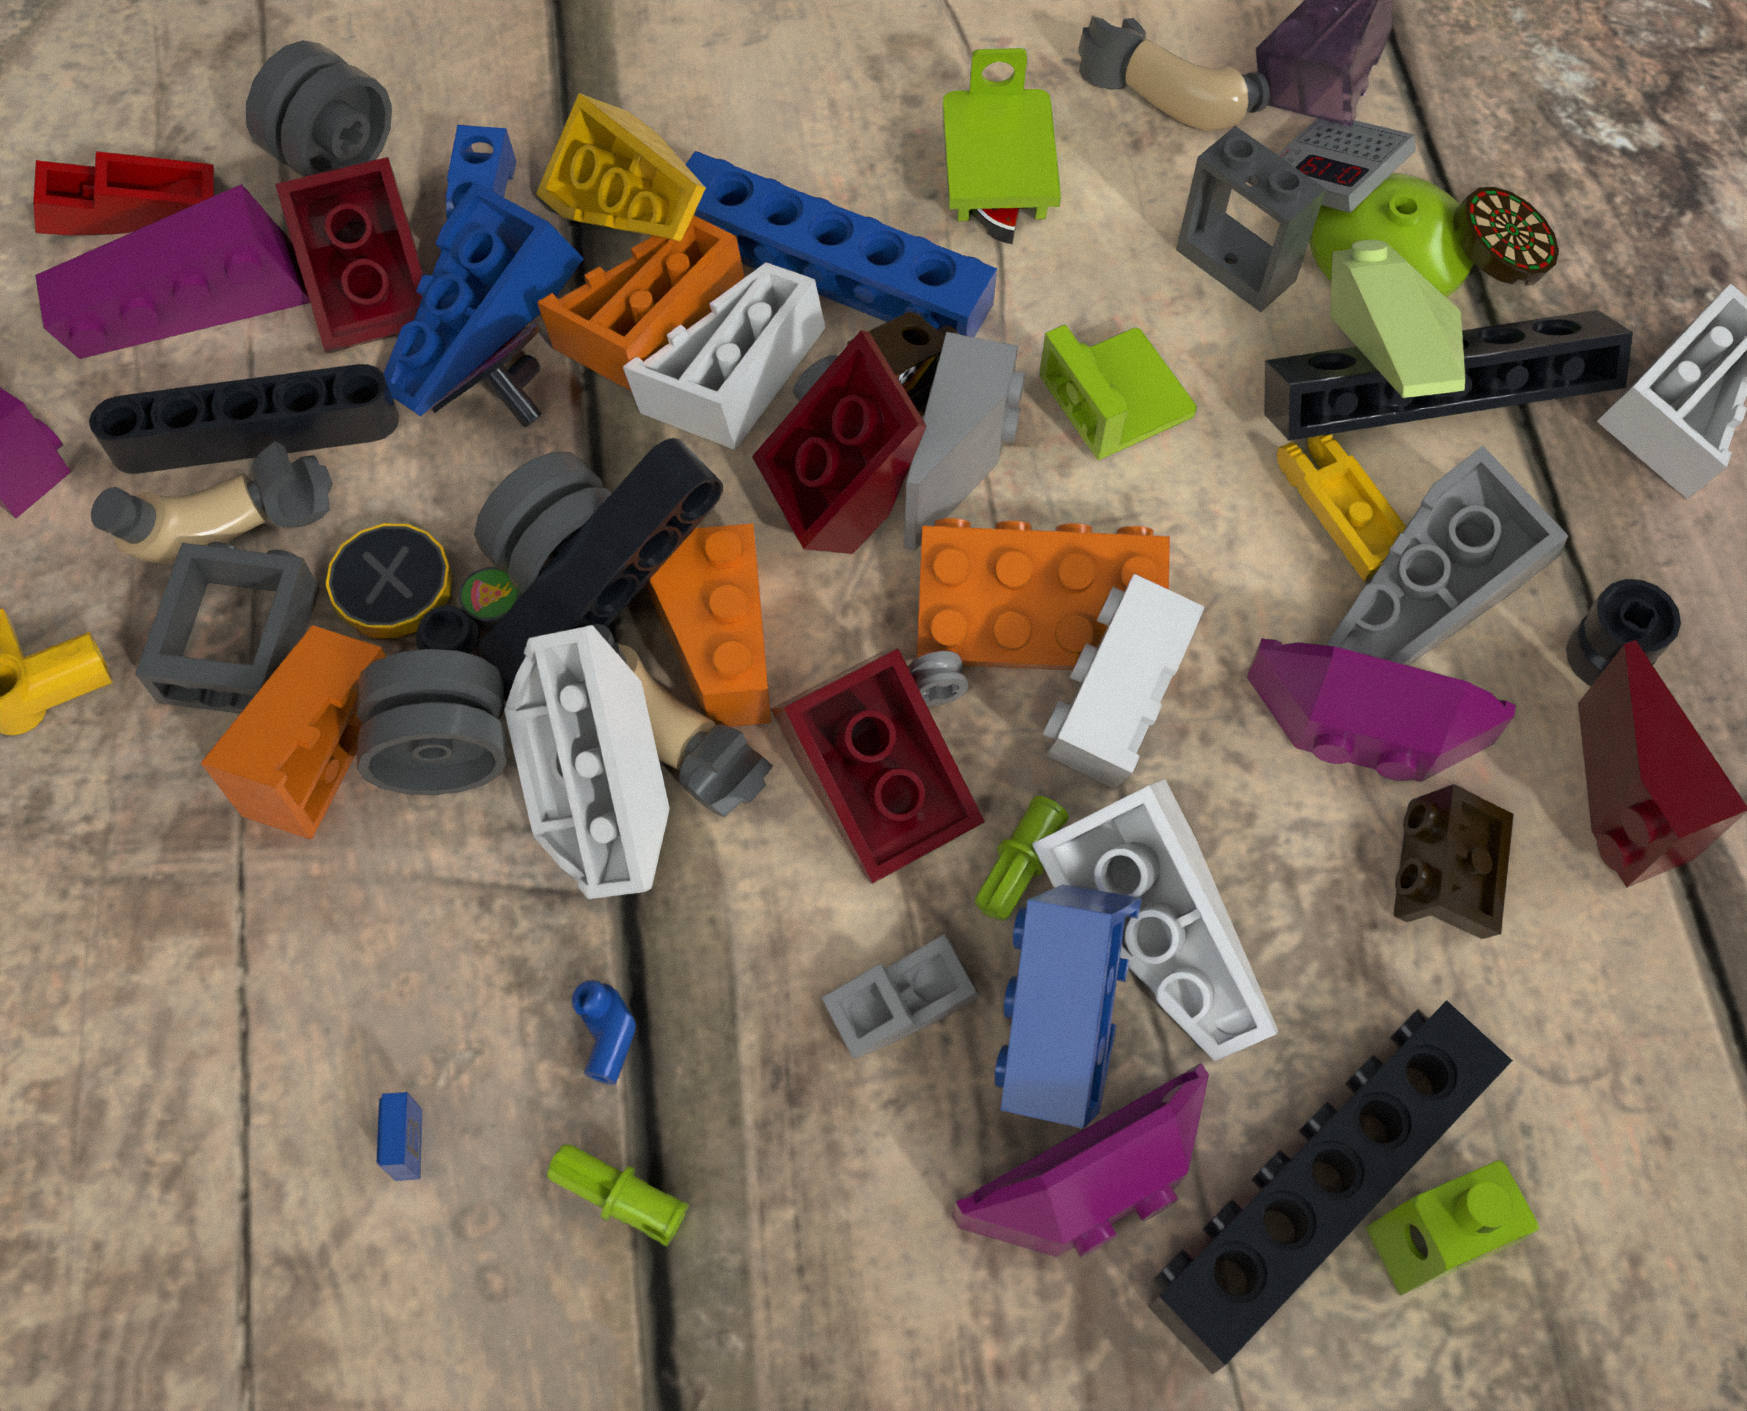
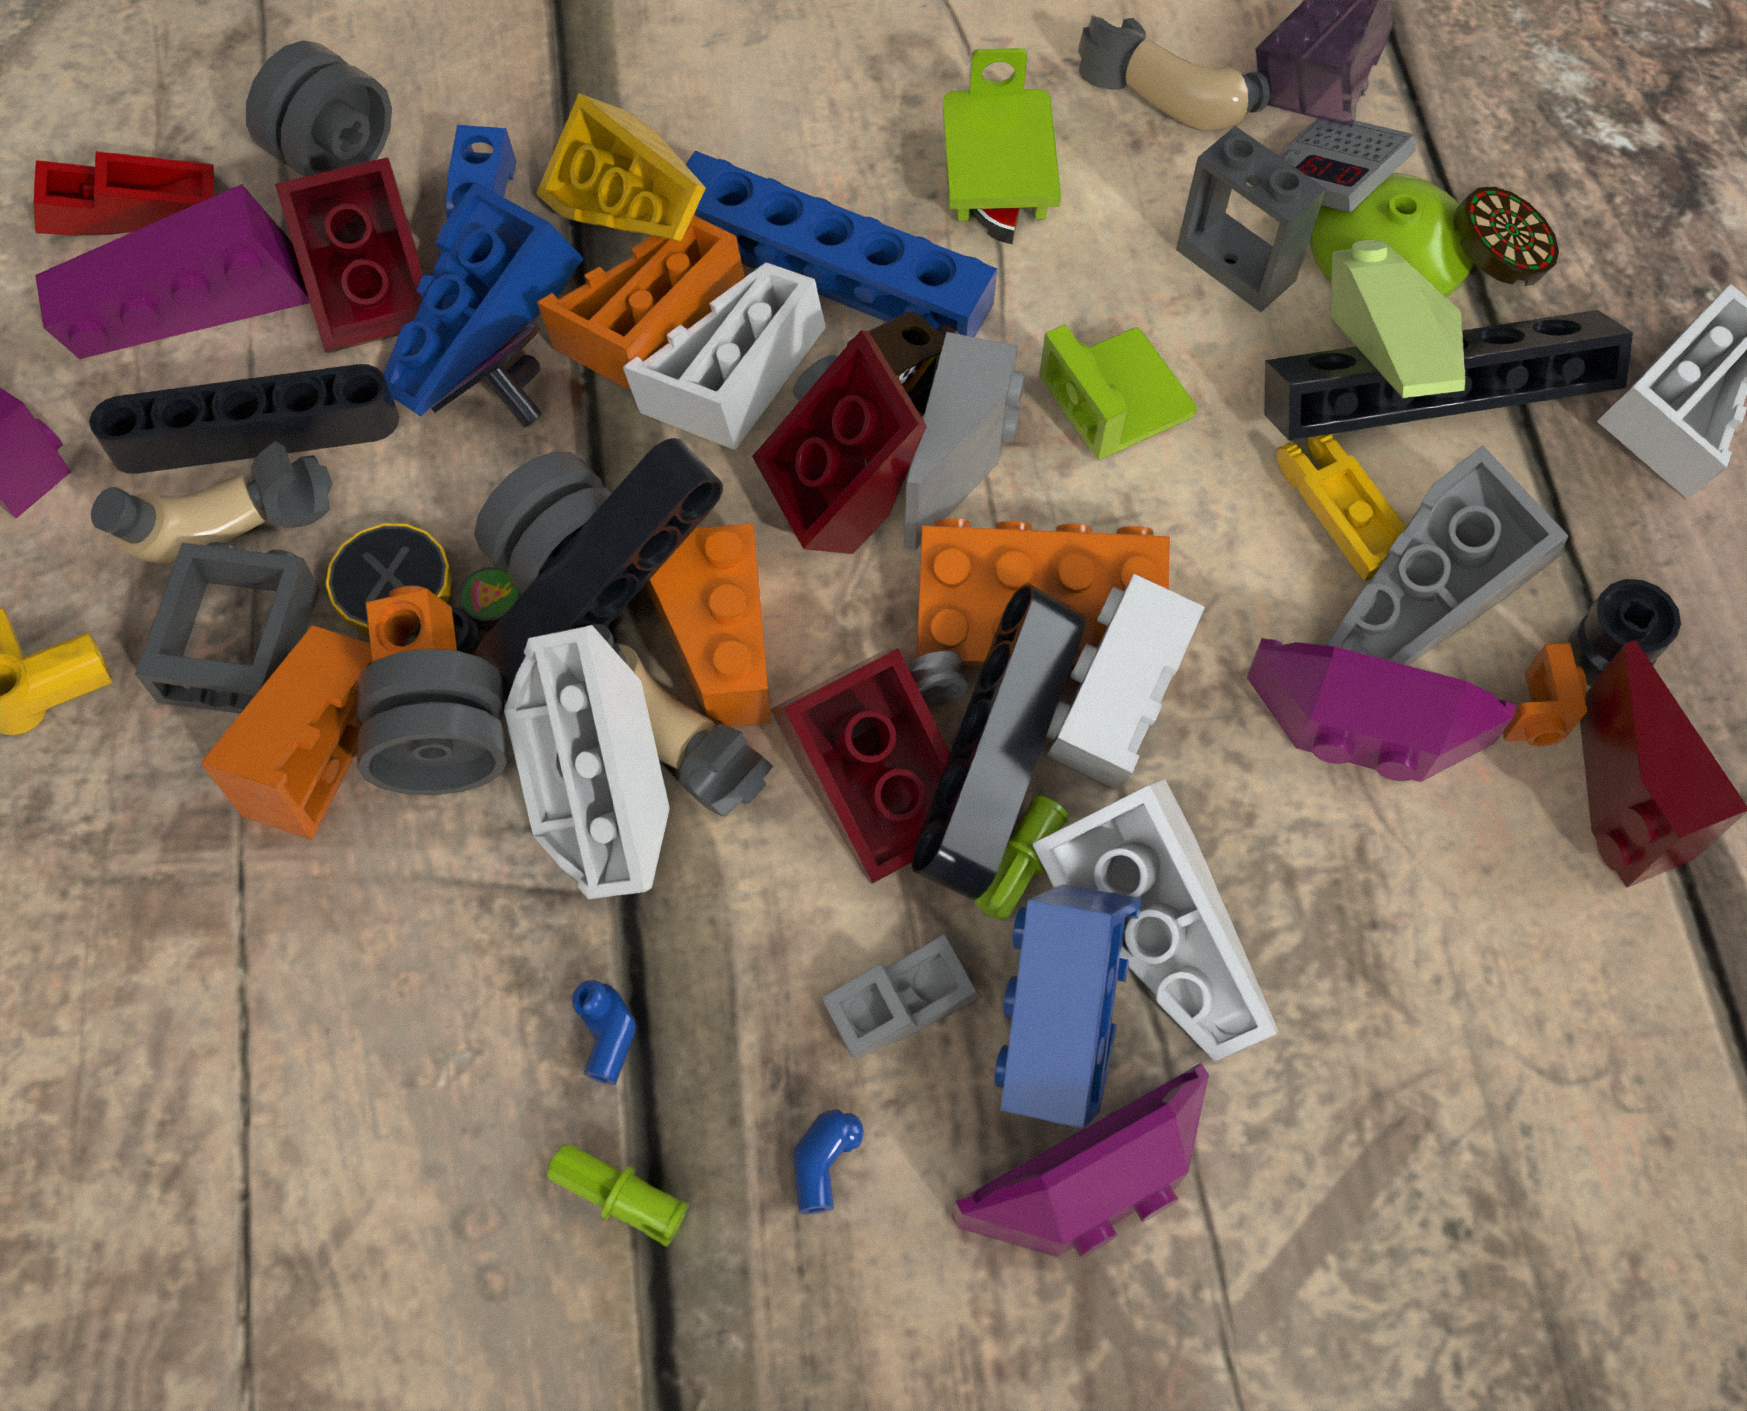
(399, 1136): blue tile -> none
(405, 608): none -> orange brick
(817, 1151): none -> blue arm
(998, 743): none -> black beam
(1454, 861): dark brown bracket -> none
(1459, 1223): lime torso -> none
(1460, 1068): black brick -> none
(1556, 697): none -> orange bracket

